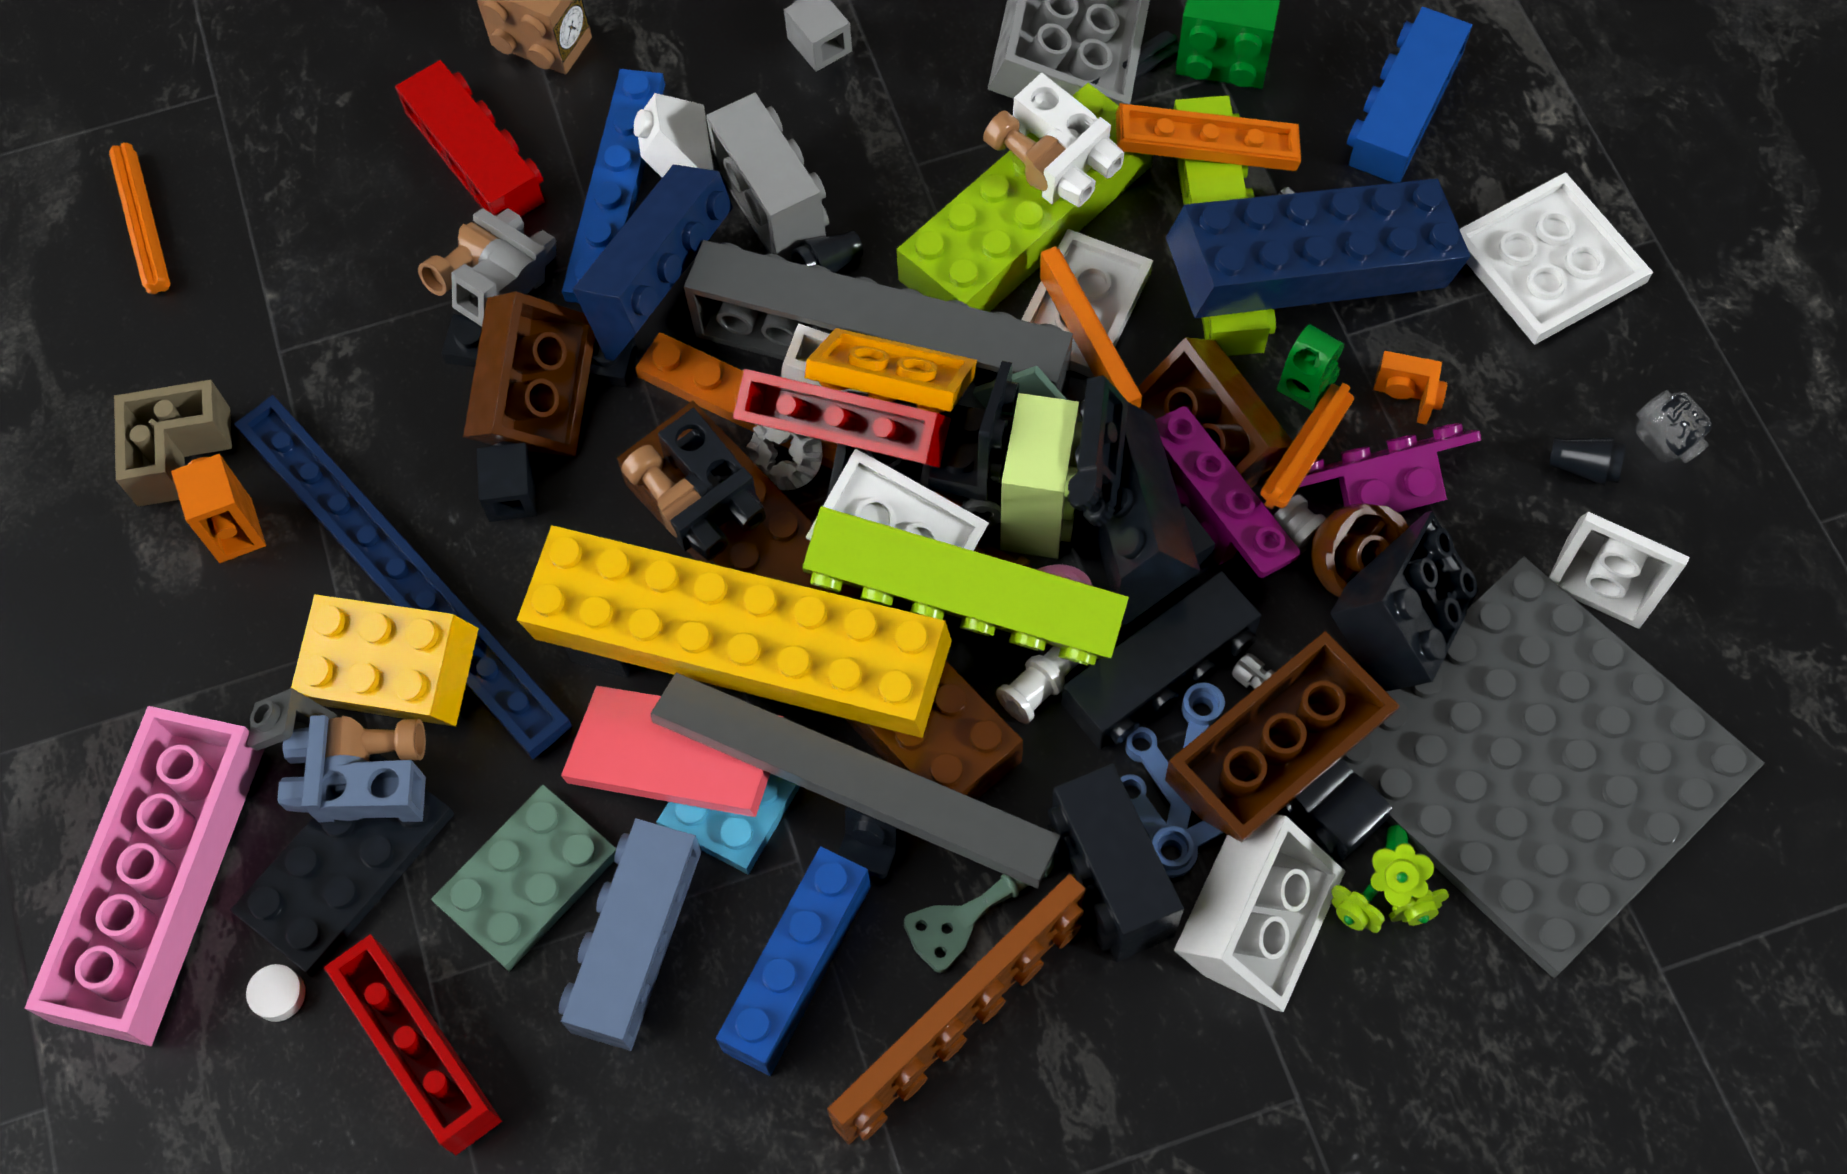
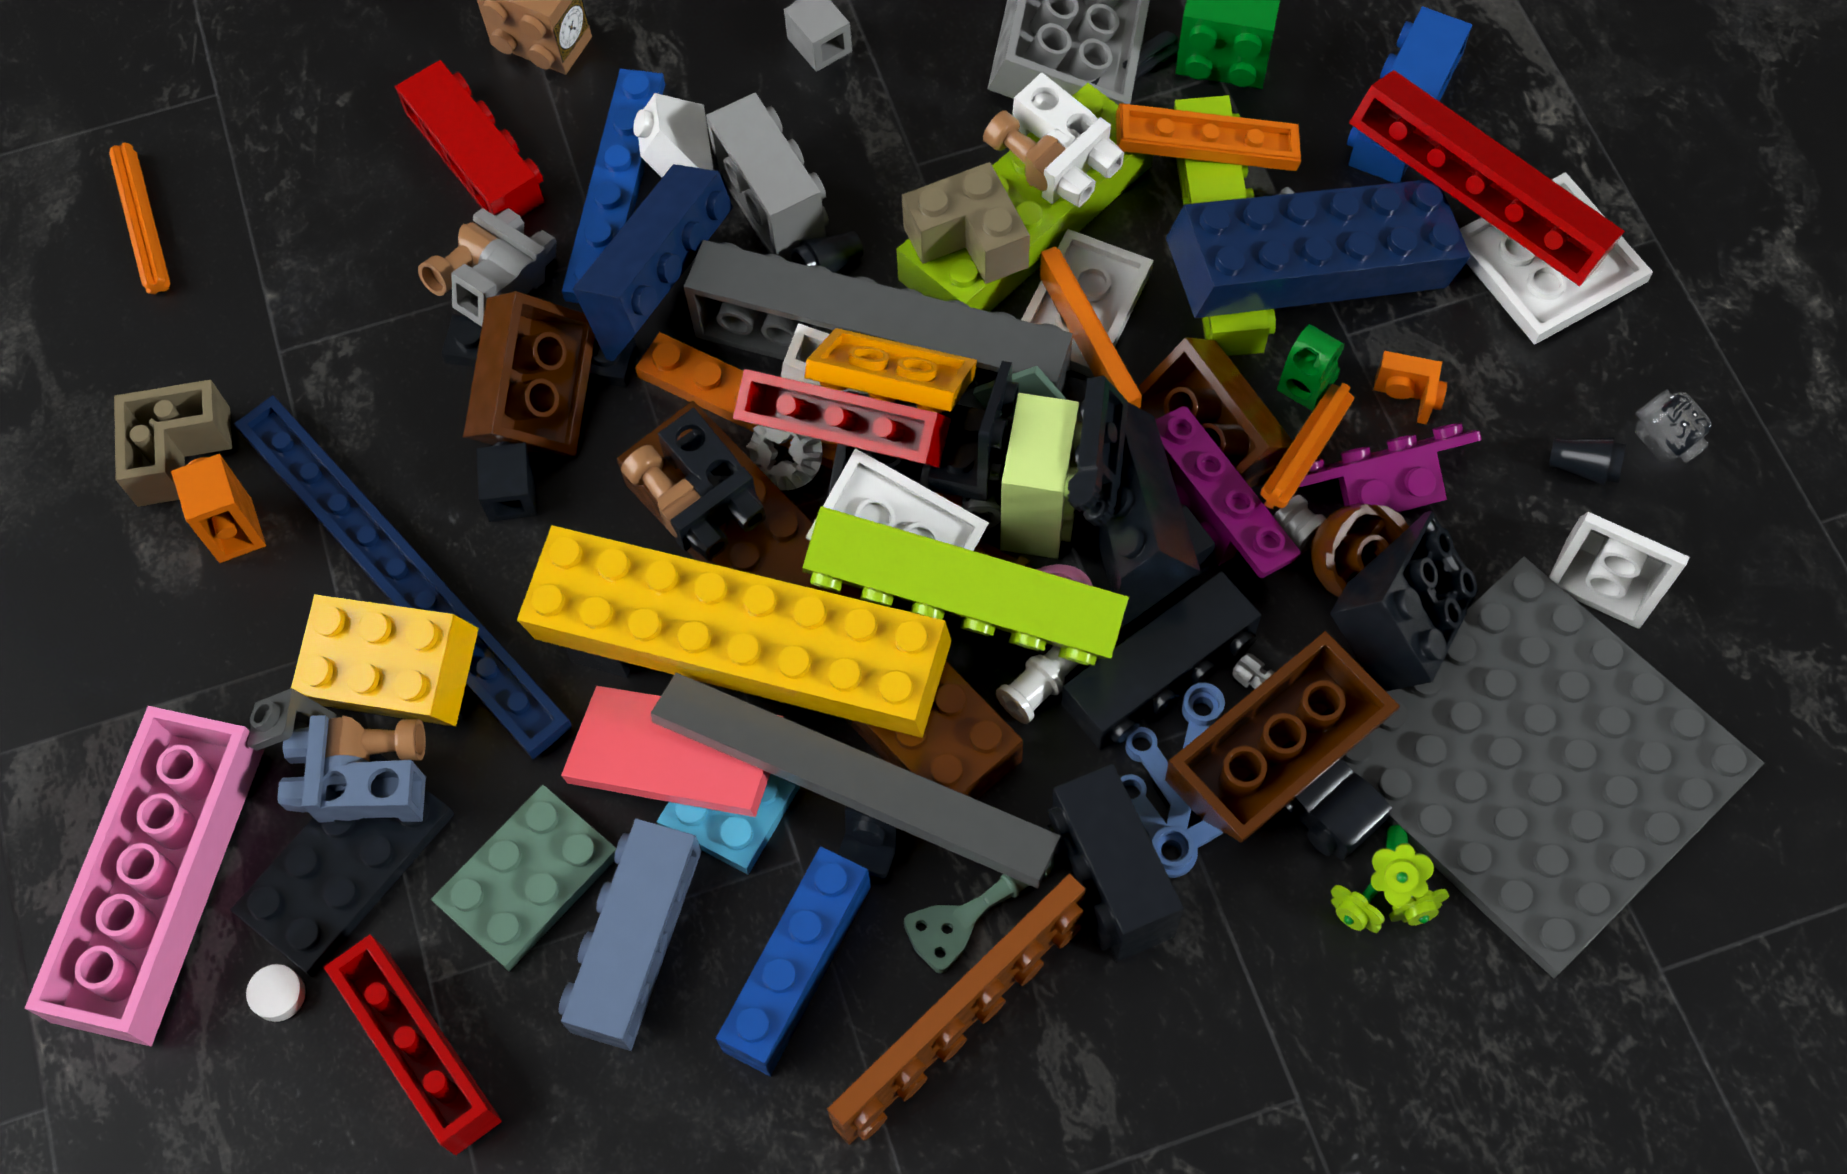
(972, 214): none -> dark tan brick
(1261, 912): white slope -> none
(1486, 177): none -> red brick

